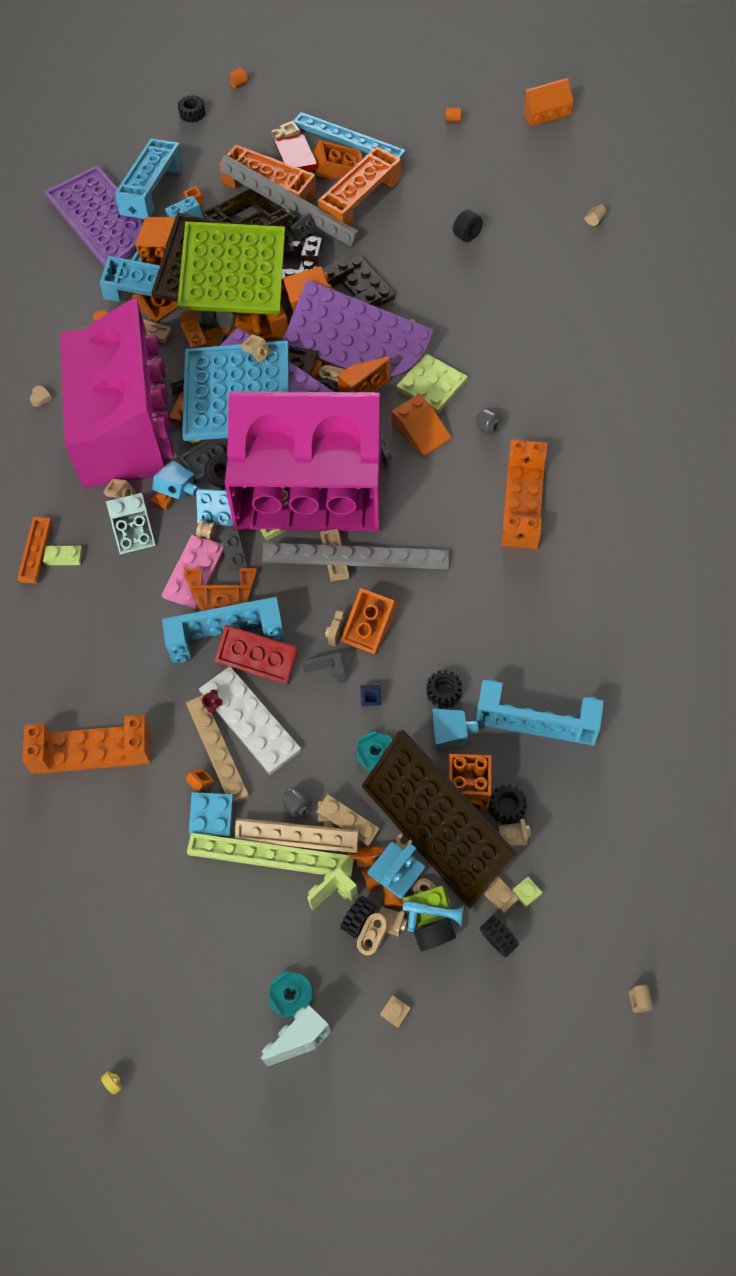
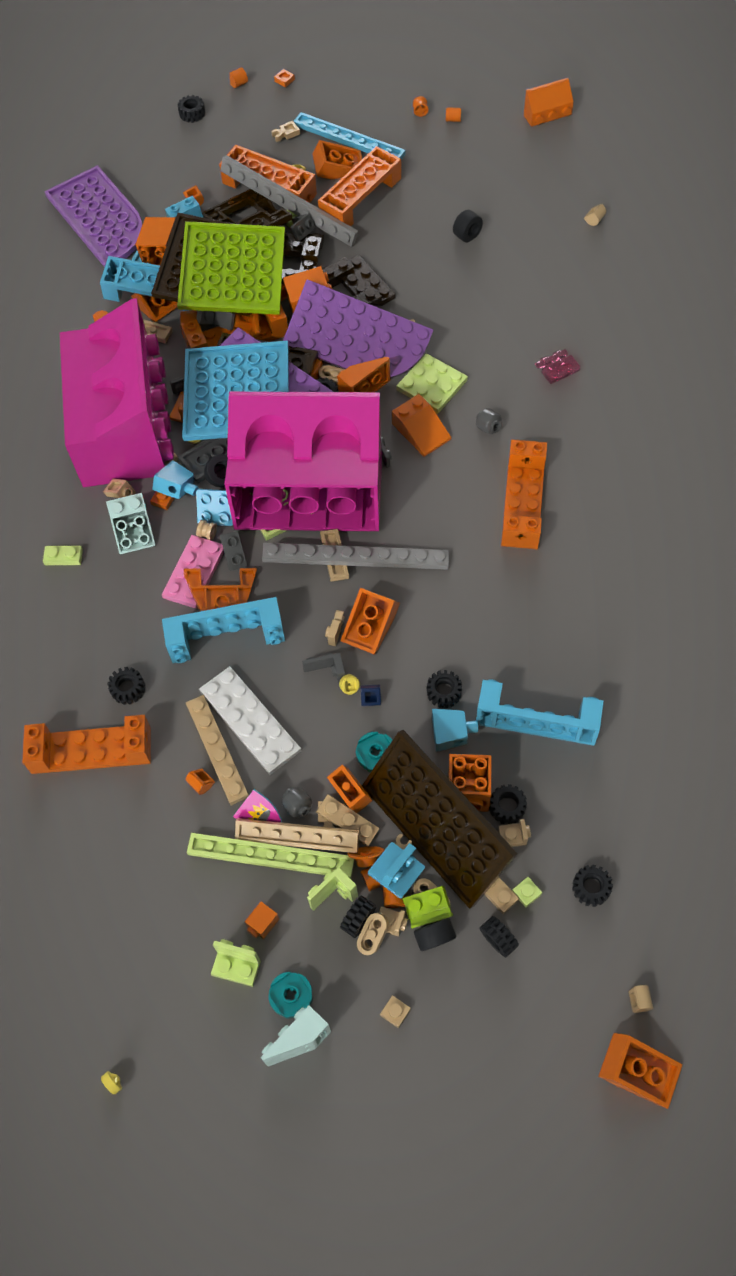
(34, 550): orange plate -> none
(39, 396): tan tile -> none
(133, 693): none -> black tyre
(135, 191): medium azure plate -> none
(207, 701): dark red plate -> none
(211, 814): medium azure plate -> none
(235, 963): none -> yellowish green bracket
(256, 346): tan bracket -> none
(256, 654): red tile -> none
(258, 808): none -> shield
(261, 921): none -> orange brick
(284, 78): none -> orange plate
(296, 152): tile -> none
(349, 684): none -> light yellow tile
(349, 788): none -> orange brick
(415, 908): medium azure piece -> none
(419, 110): none -> orange wheel
(560, 369): none -> clear pink plate
(601, 877): none -> black tyre
(640, 1069): none -> orange slope

